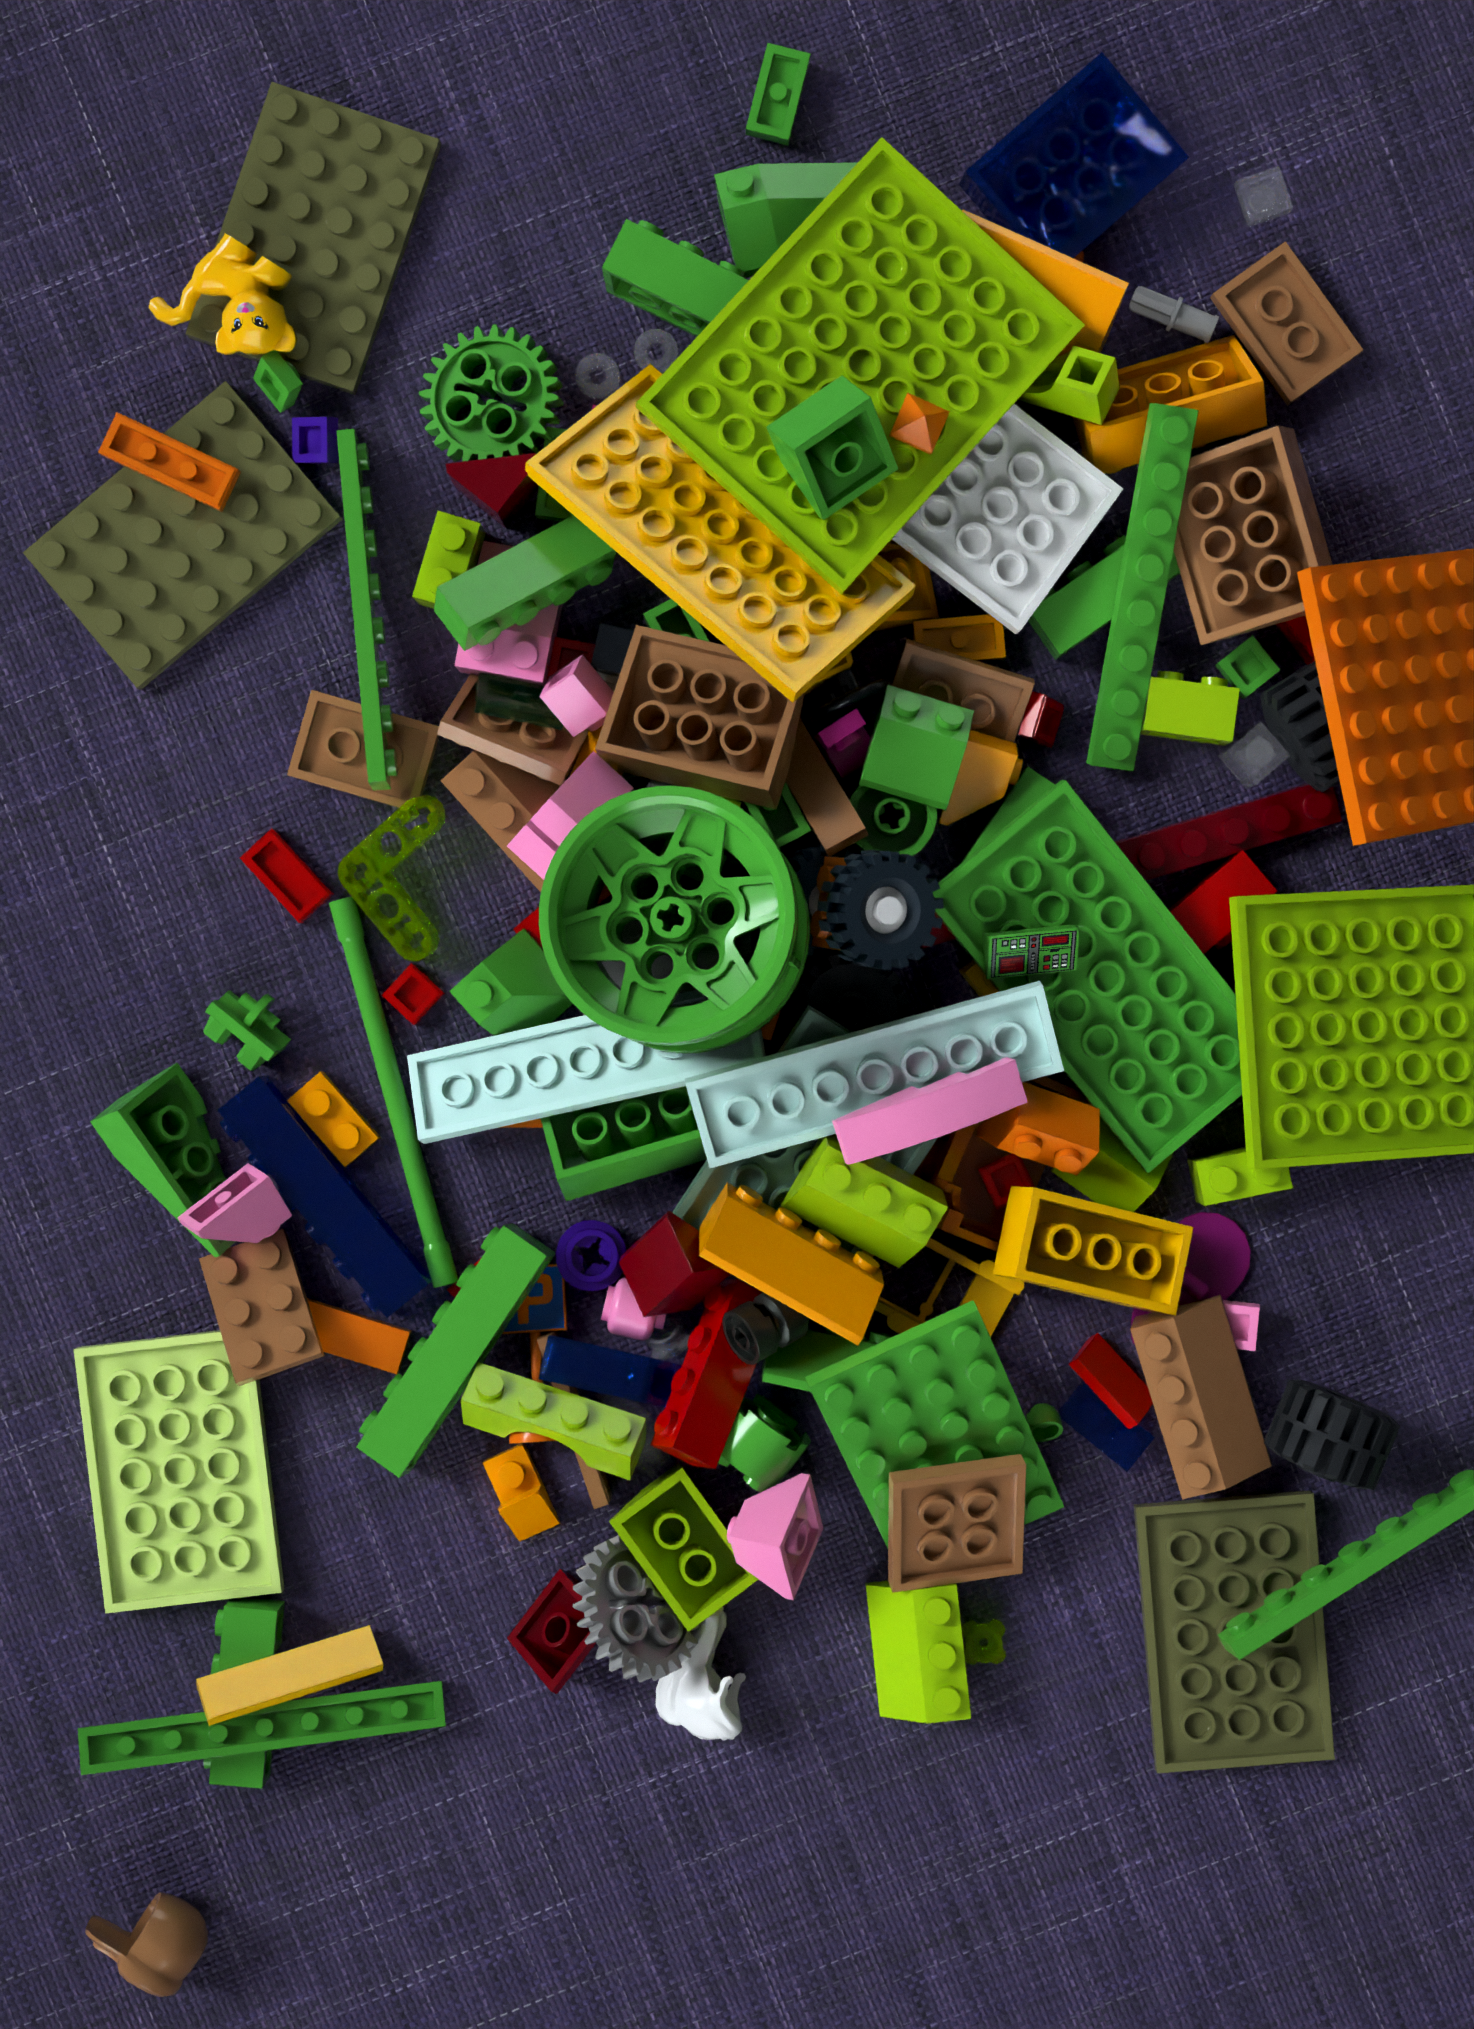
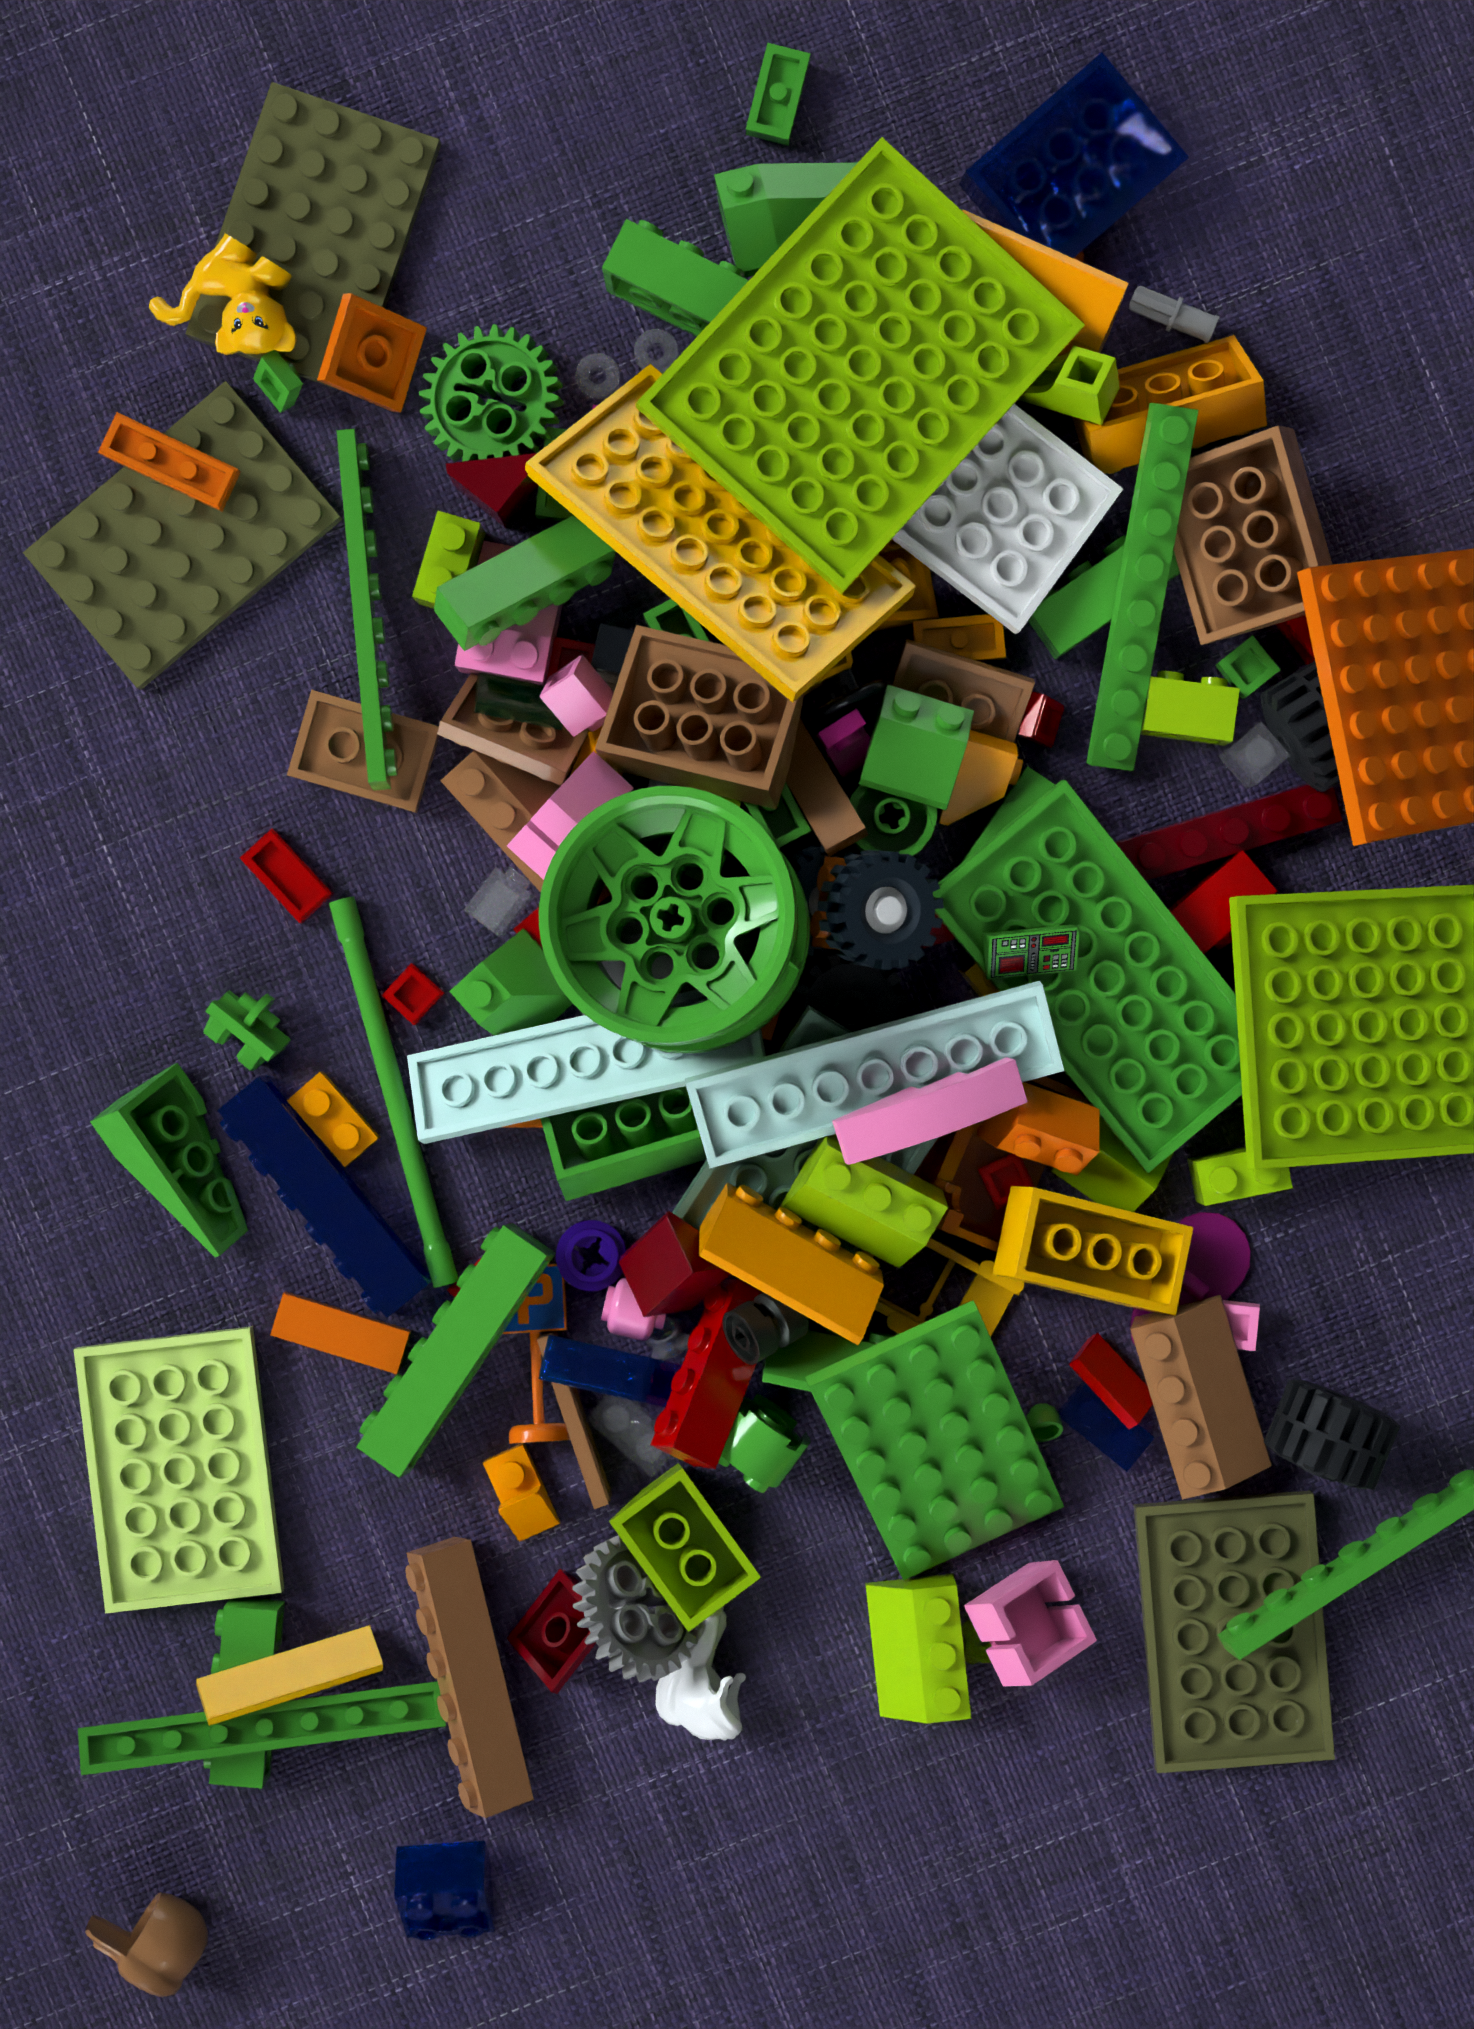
(238, 1209): bright pink slope -> none
(261, 1308): medium nougat plate -> none
(314, 440): dark purple plate -> none
(372, 353): none -> orange plate
(380, 868): clear neon green beam -> none
(444, 1890): none -> clear blue slope
(468, 1676): none -> medium nougat brick
(500, 900): none -> clear brick
(597, 1432): lime arch -> none
(778, 1534): bright pink slope -> none
(833, 446): bright green slope -> none
(919, 423): orange slope -> none
(956, 1522): medium nougat plate -> none
(1023, 1632): none -> bright pink piece
(1263, 196): clear plate -> none
(1286, 323): medium nougat plate -> none

